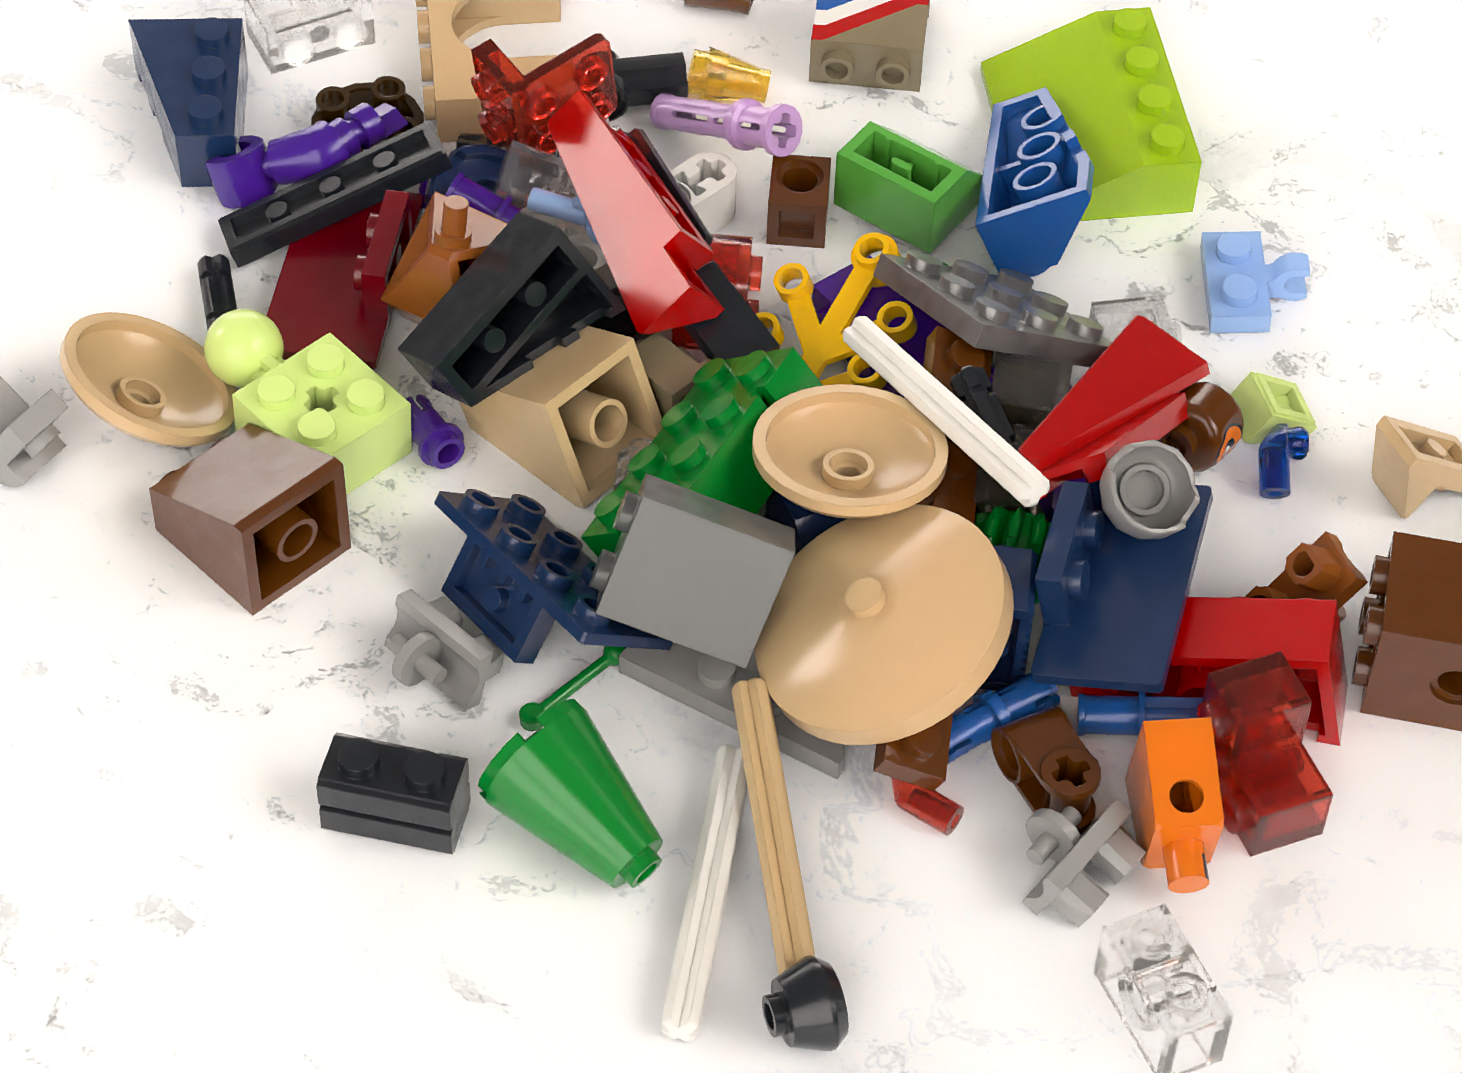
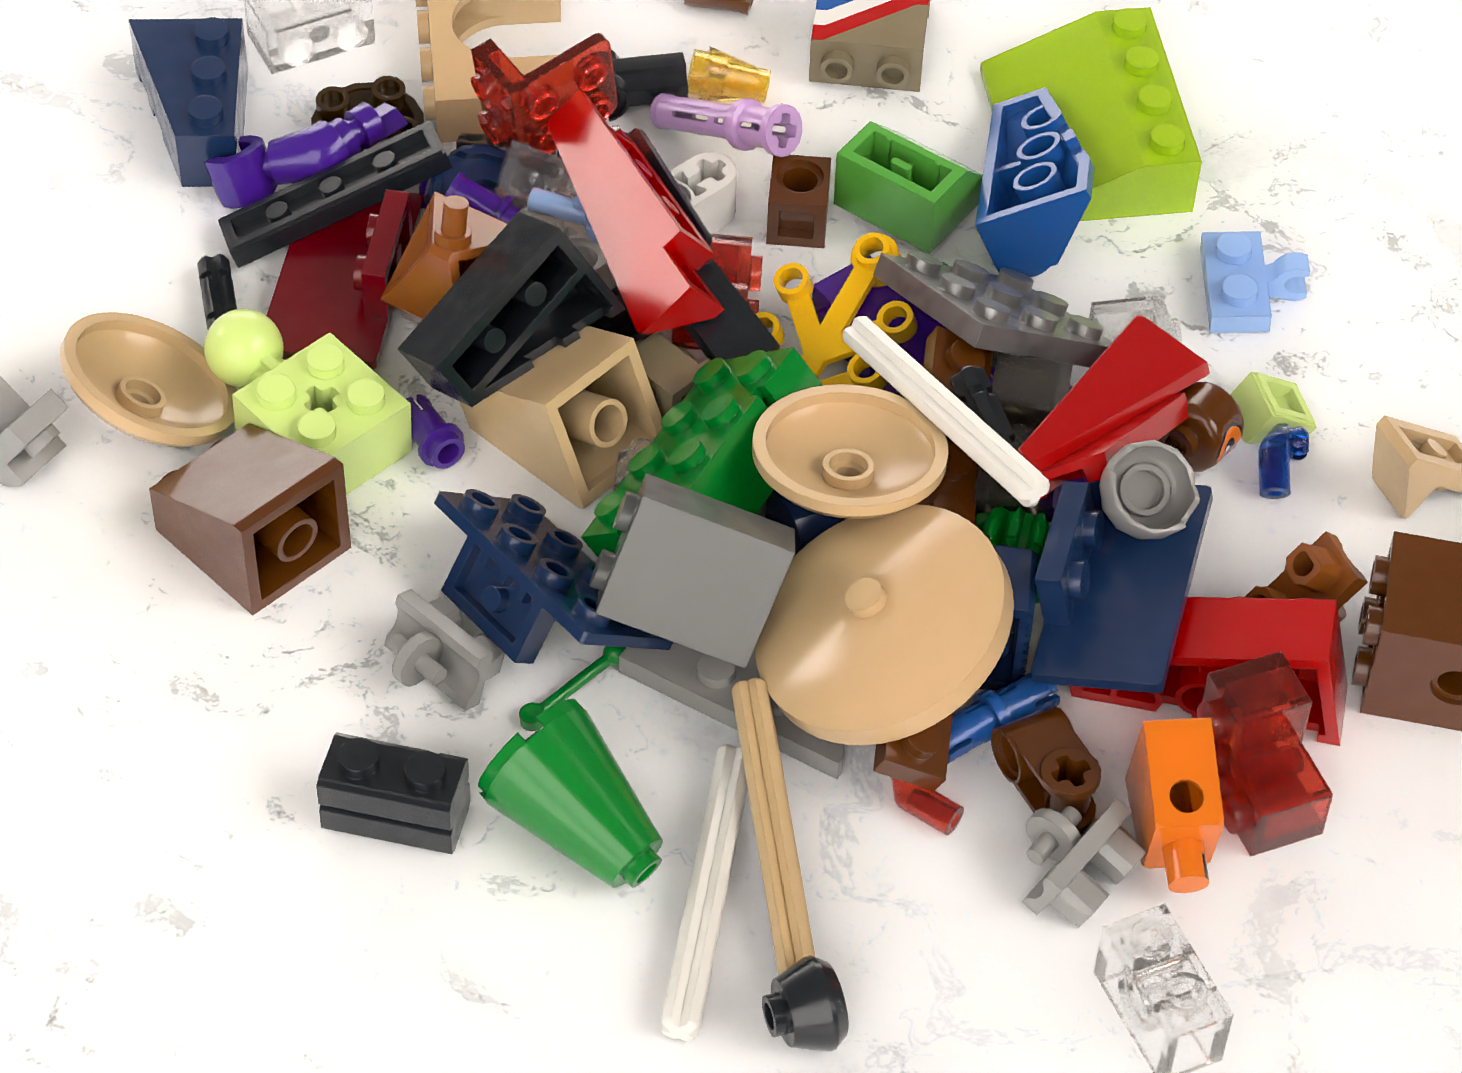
(1126, 713): blue axle -> none

